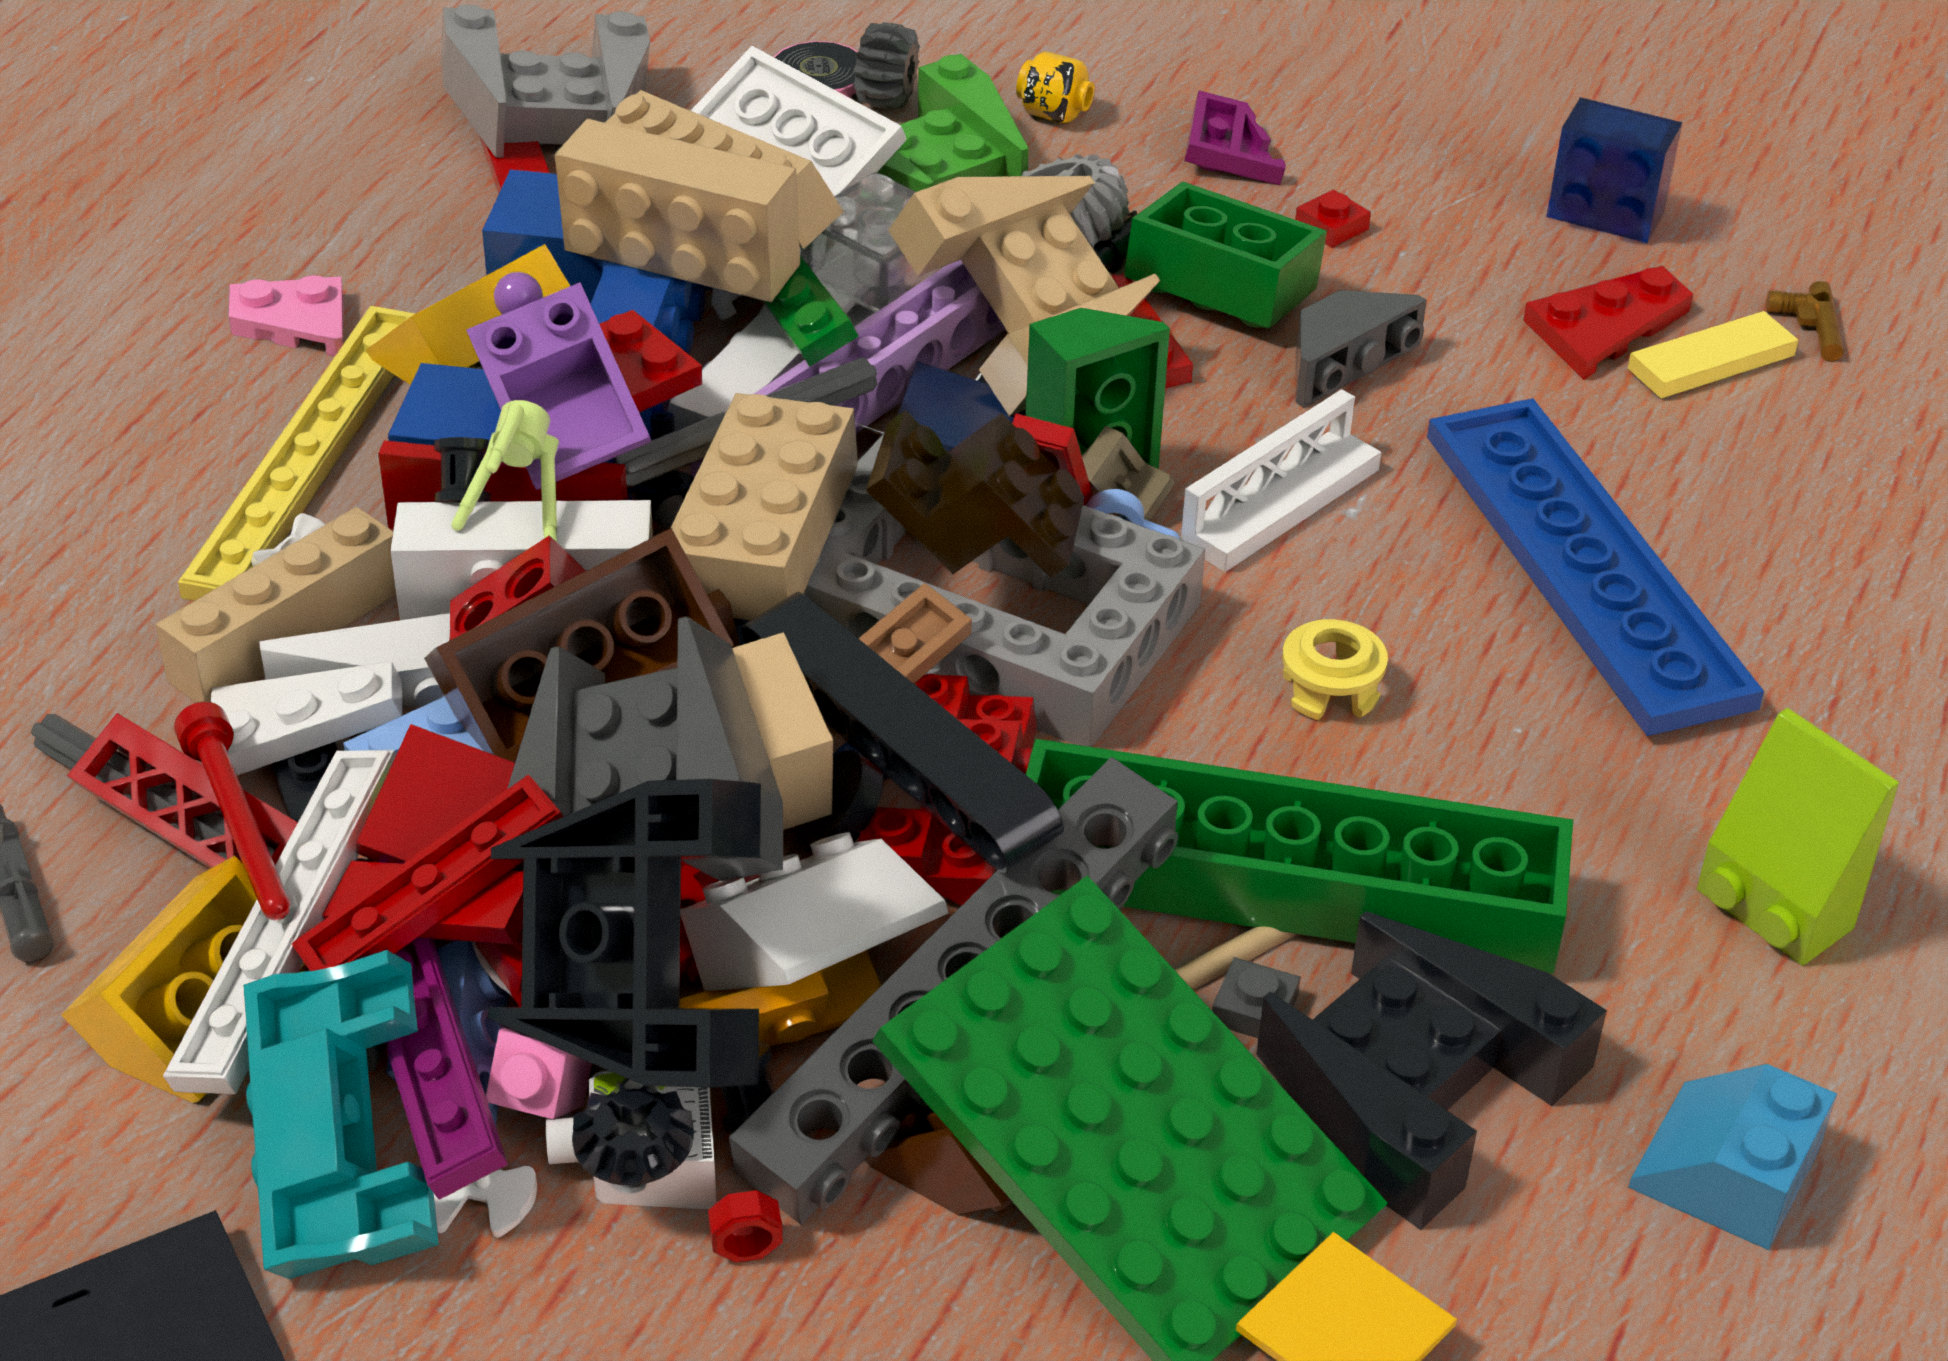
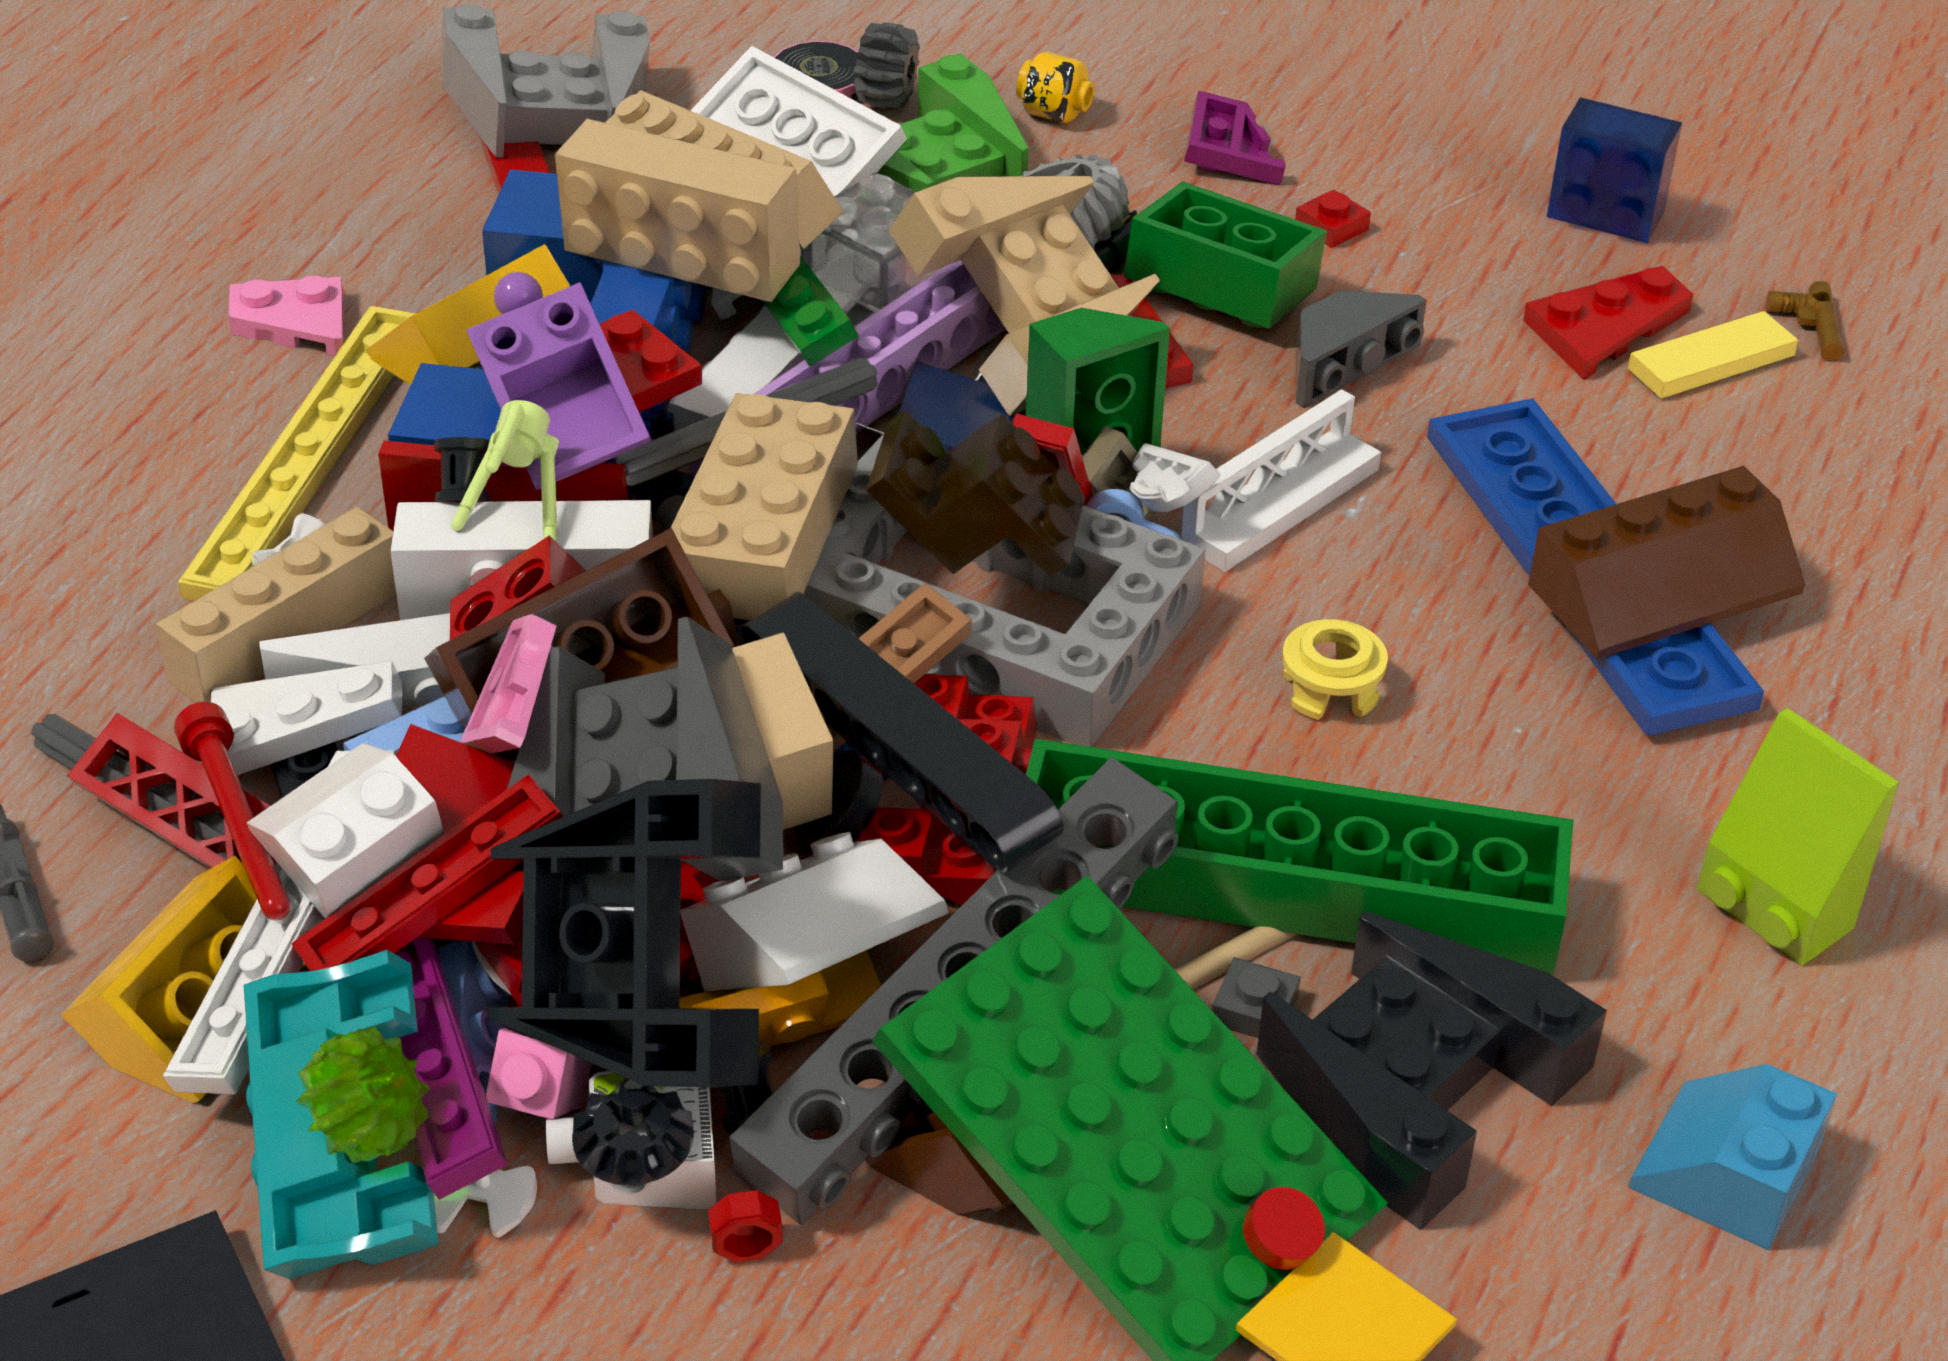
(349, 826): none -> white slope
(363, 1095): none -> clear neon green gear
(511, 688): none -> bright pink wing
(1170, 478): none -> white tile
(1283, 1228): none -> red tile
(1667, 562): none -> reddish brown slope

